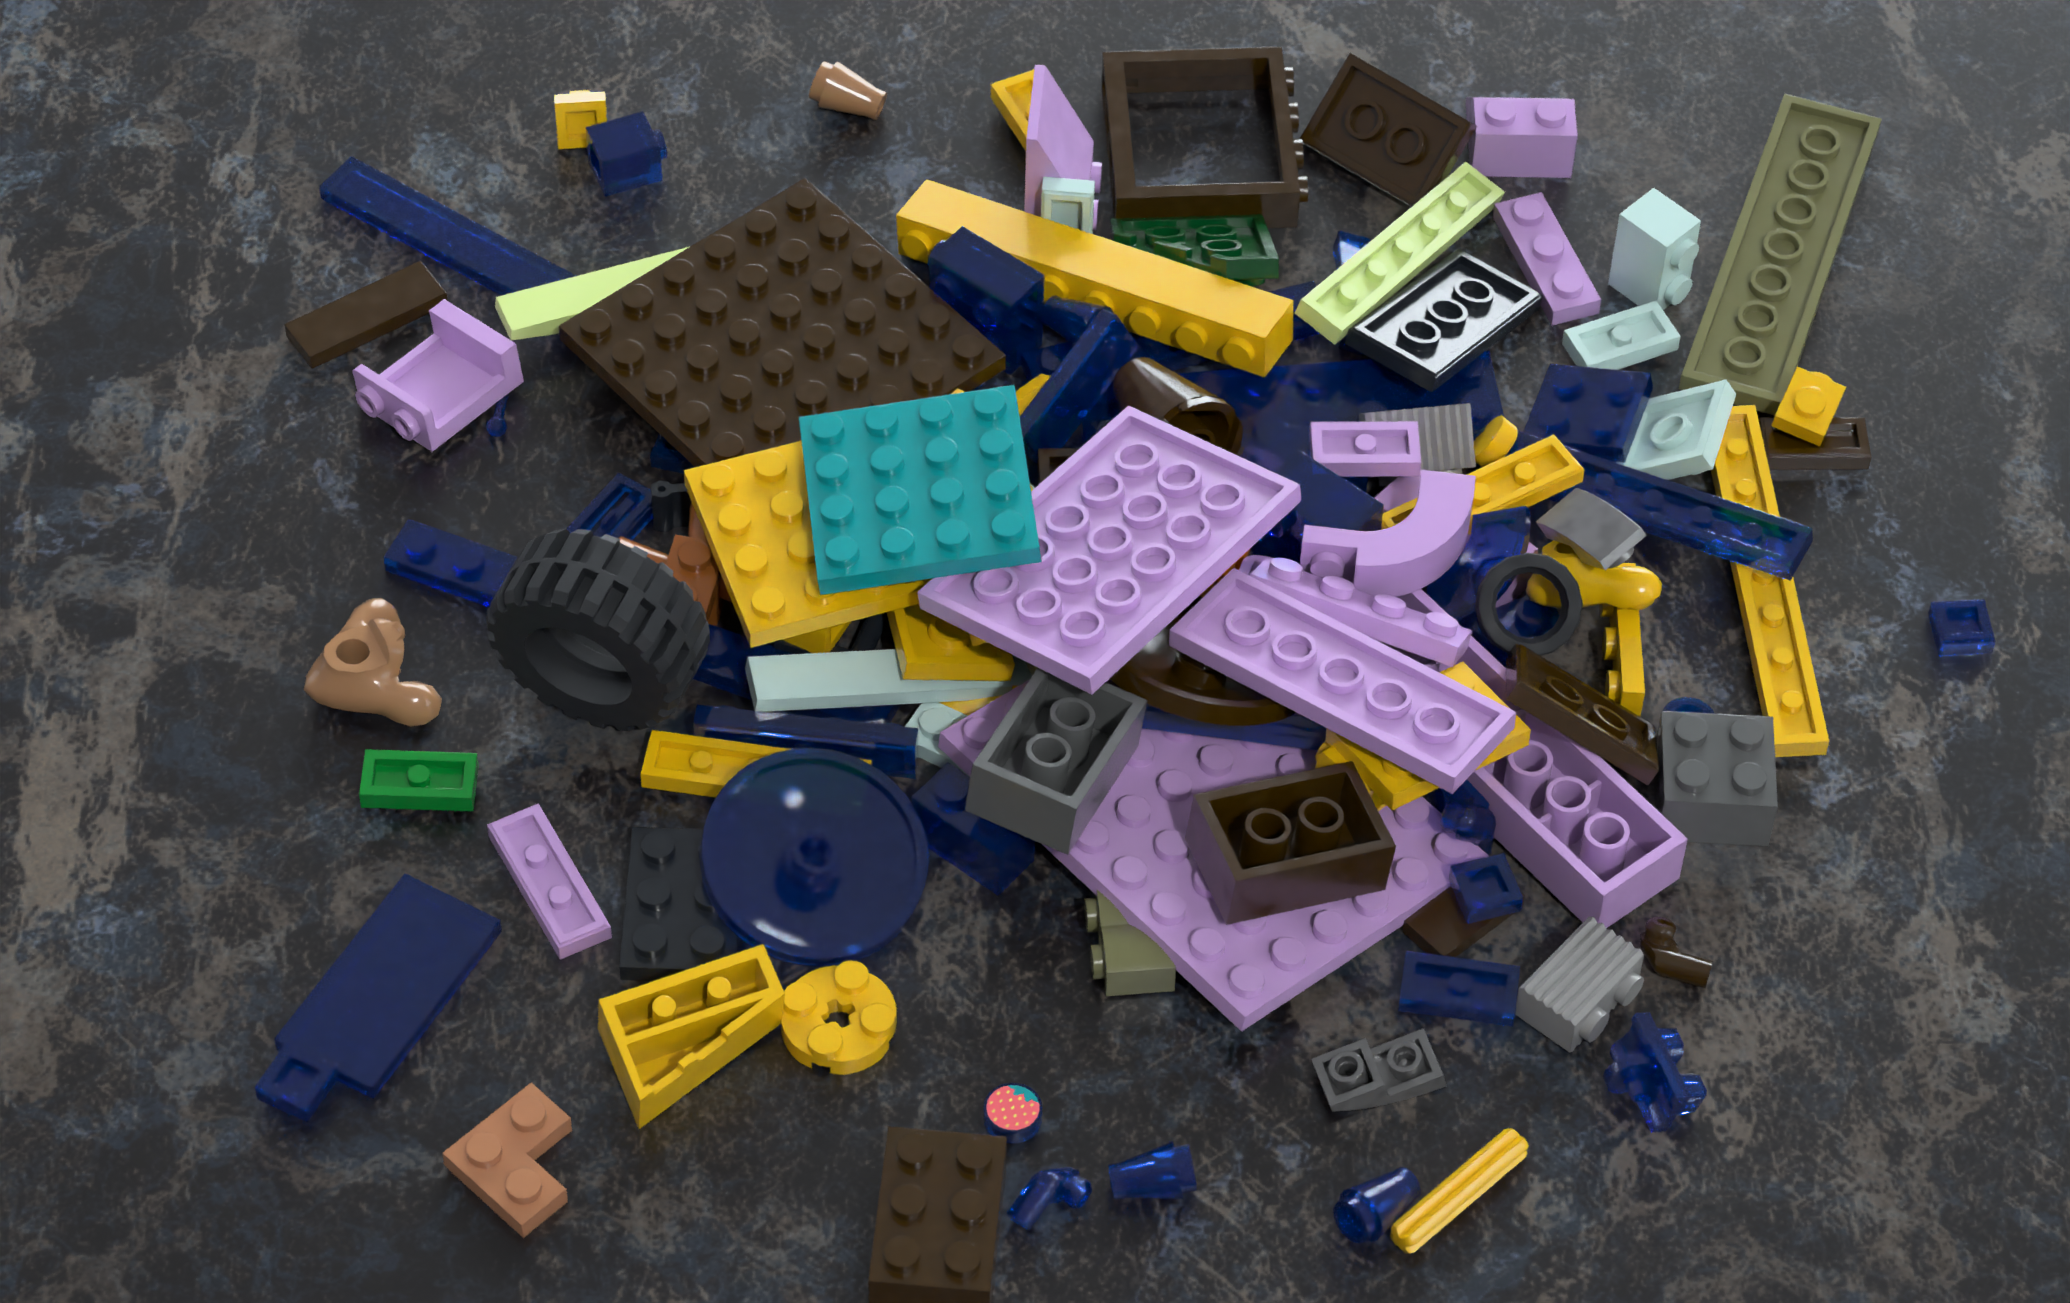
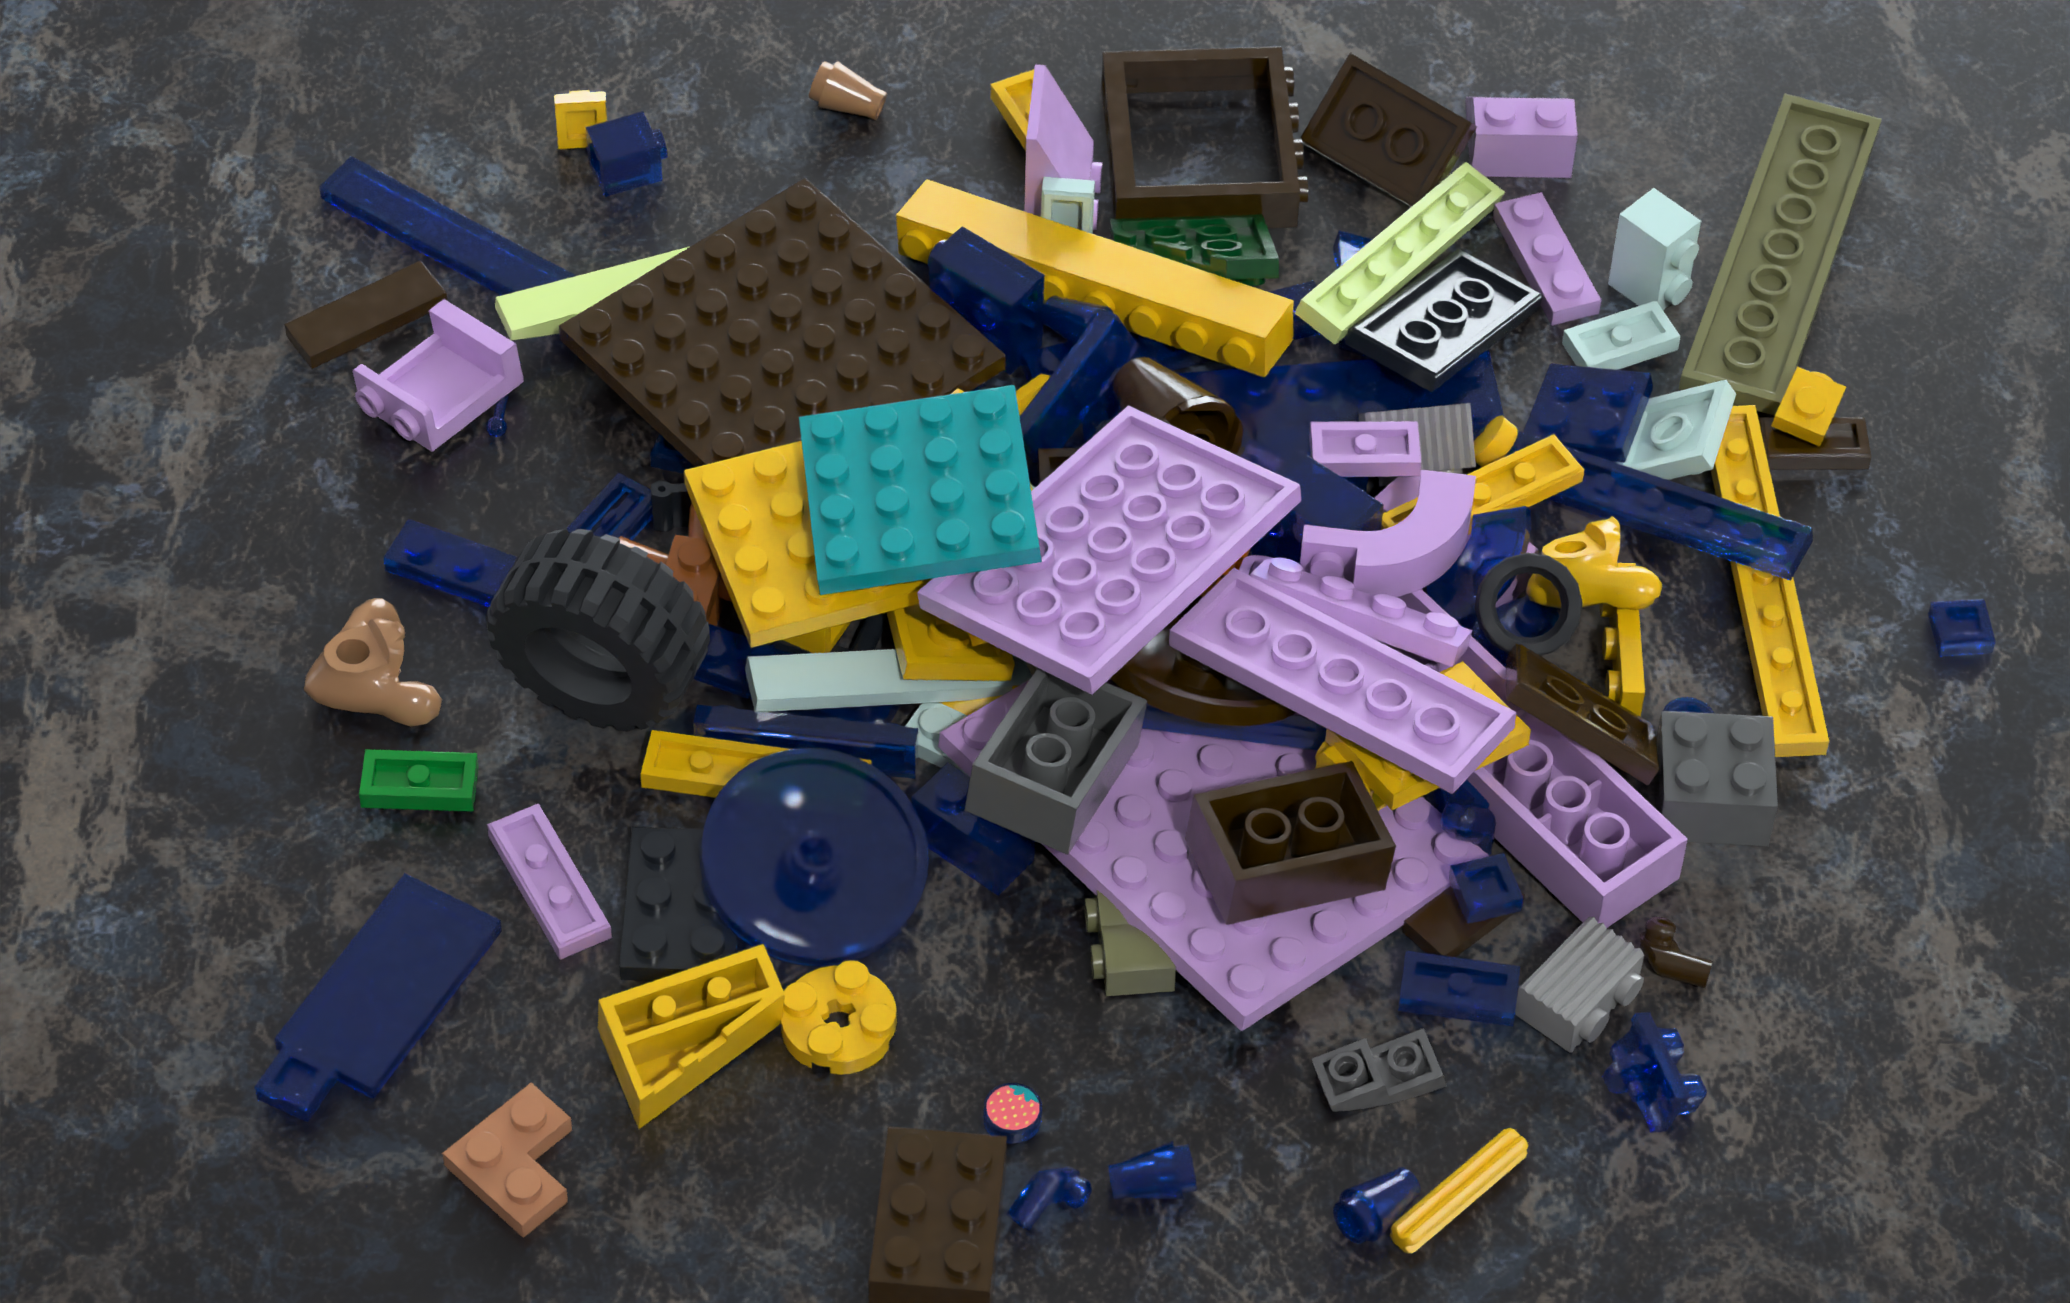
(1592, 528): flat silver slope -> none

